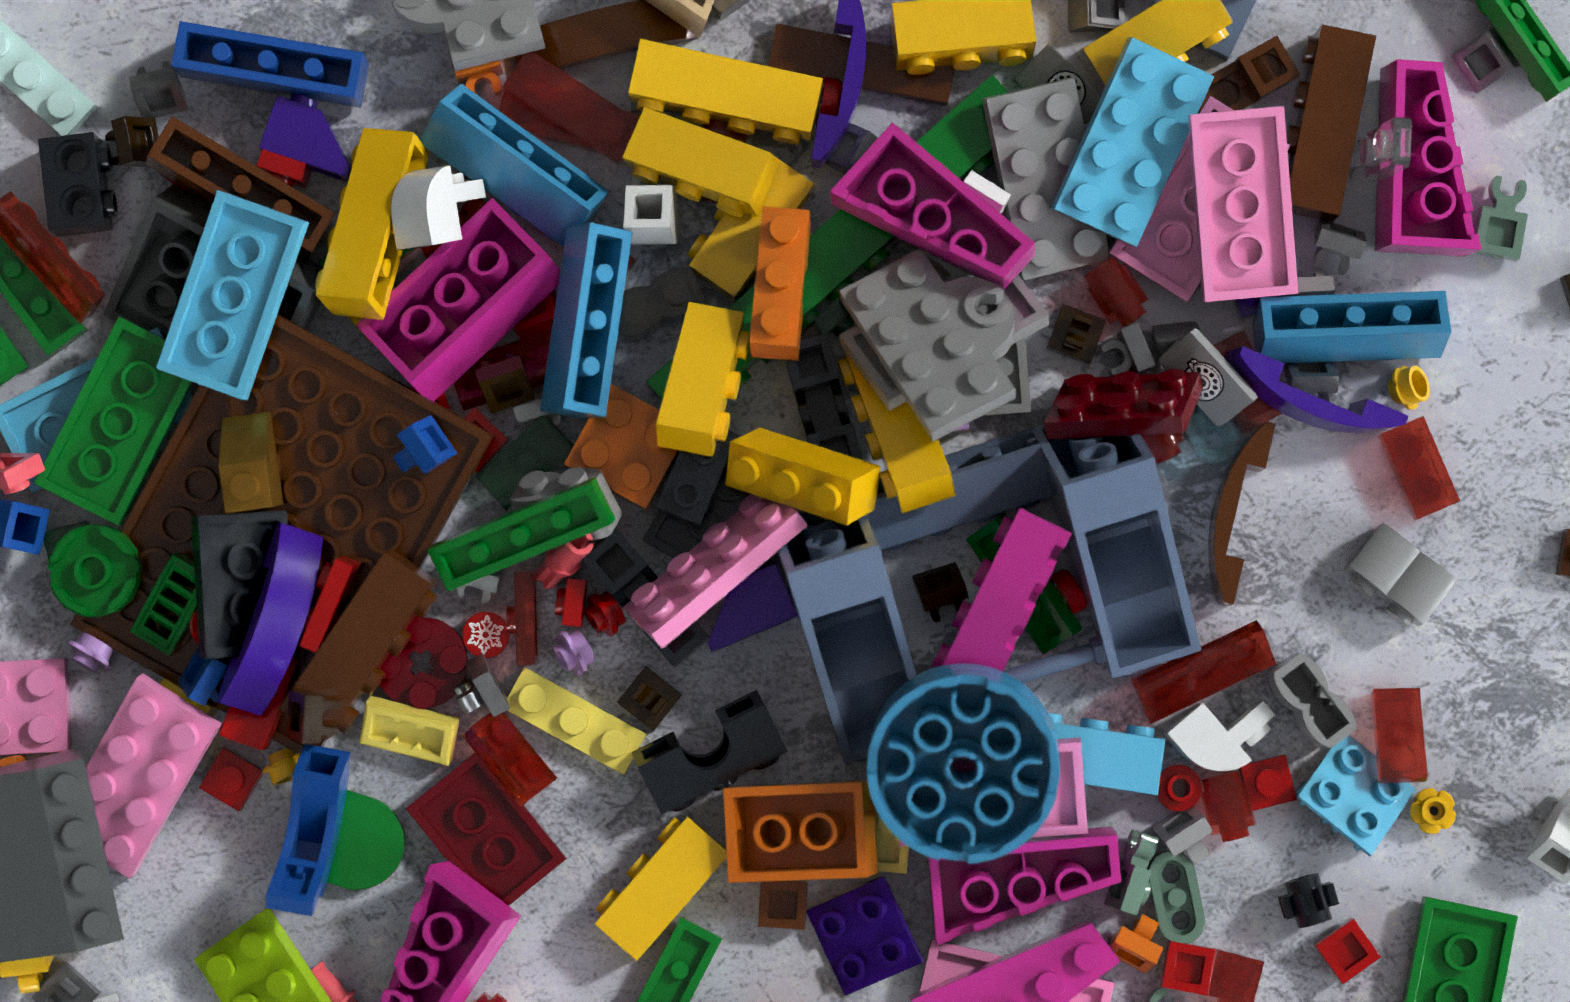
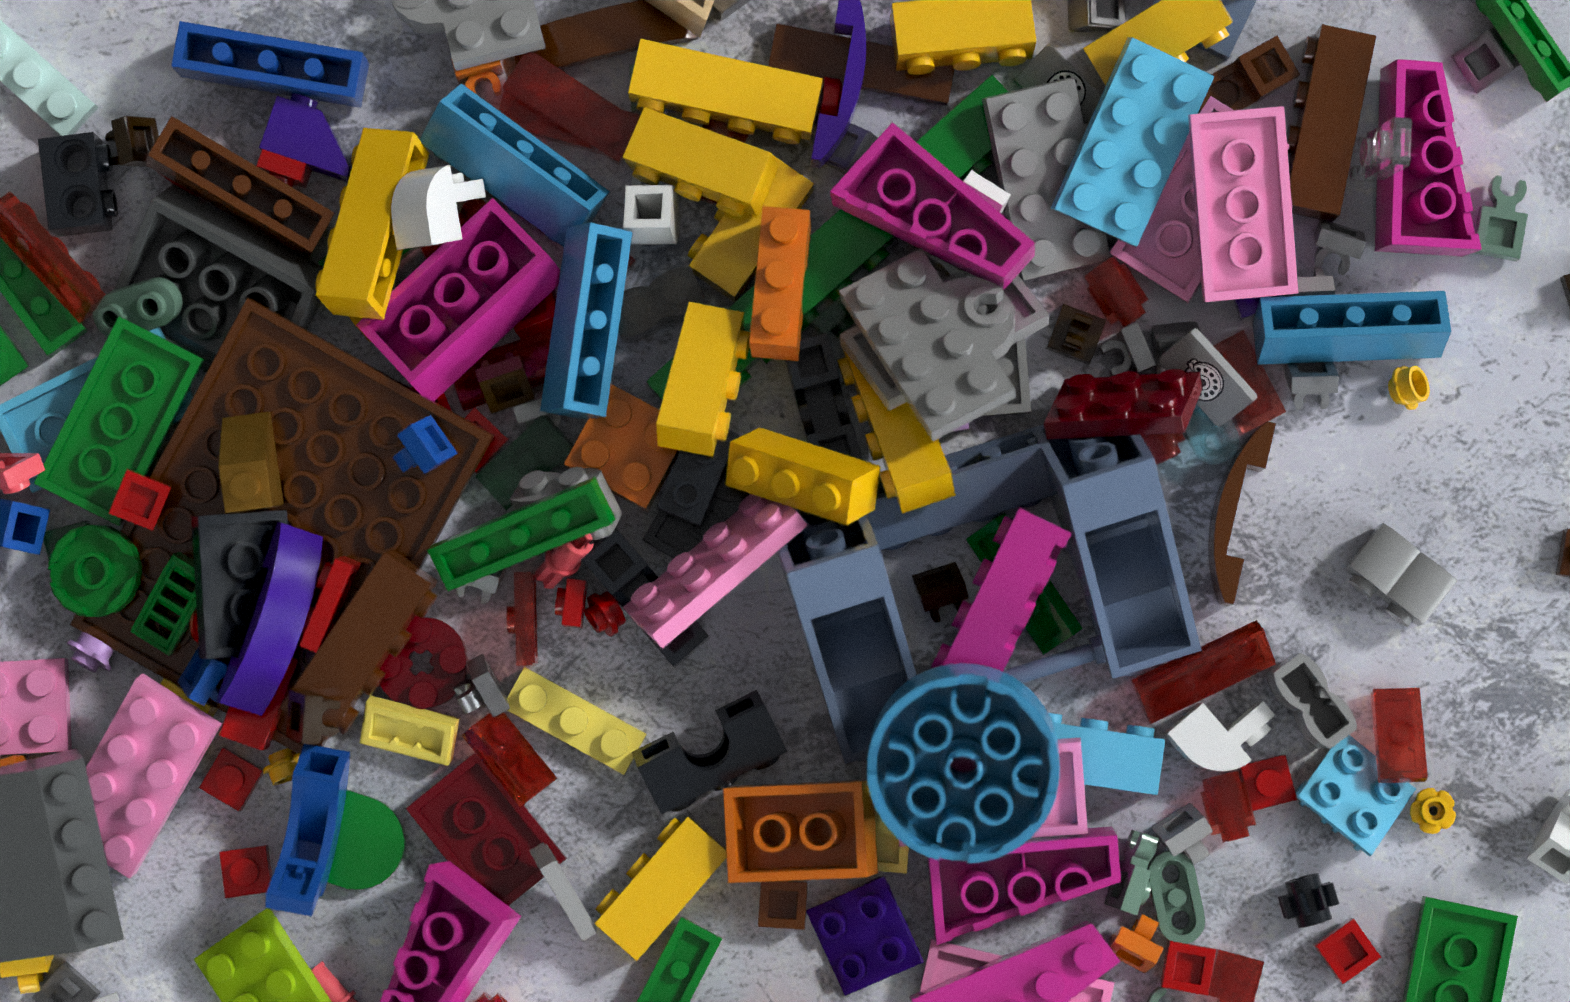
(133, 305): none -> sand green plate
(139, 499): none -> red plate
(158, 92): flat silver tile -> none
(232, 295): medium azure plate -> none
(246, 871): none -> red plate
(485, 634): red tile -> none
(563, 891): none -> light grey tile
(573, 652): lavender plate -> none
(649, 698): dark brown tile -> none
(752, 608): dark purple slope -> none
(1069, 590): red tile -> none
(1166, 795): red plate -> none
(1263, 377): dark purple slope -> none
(1419, 468): clear red plate -> none

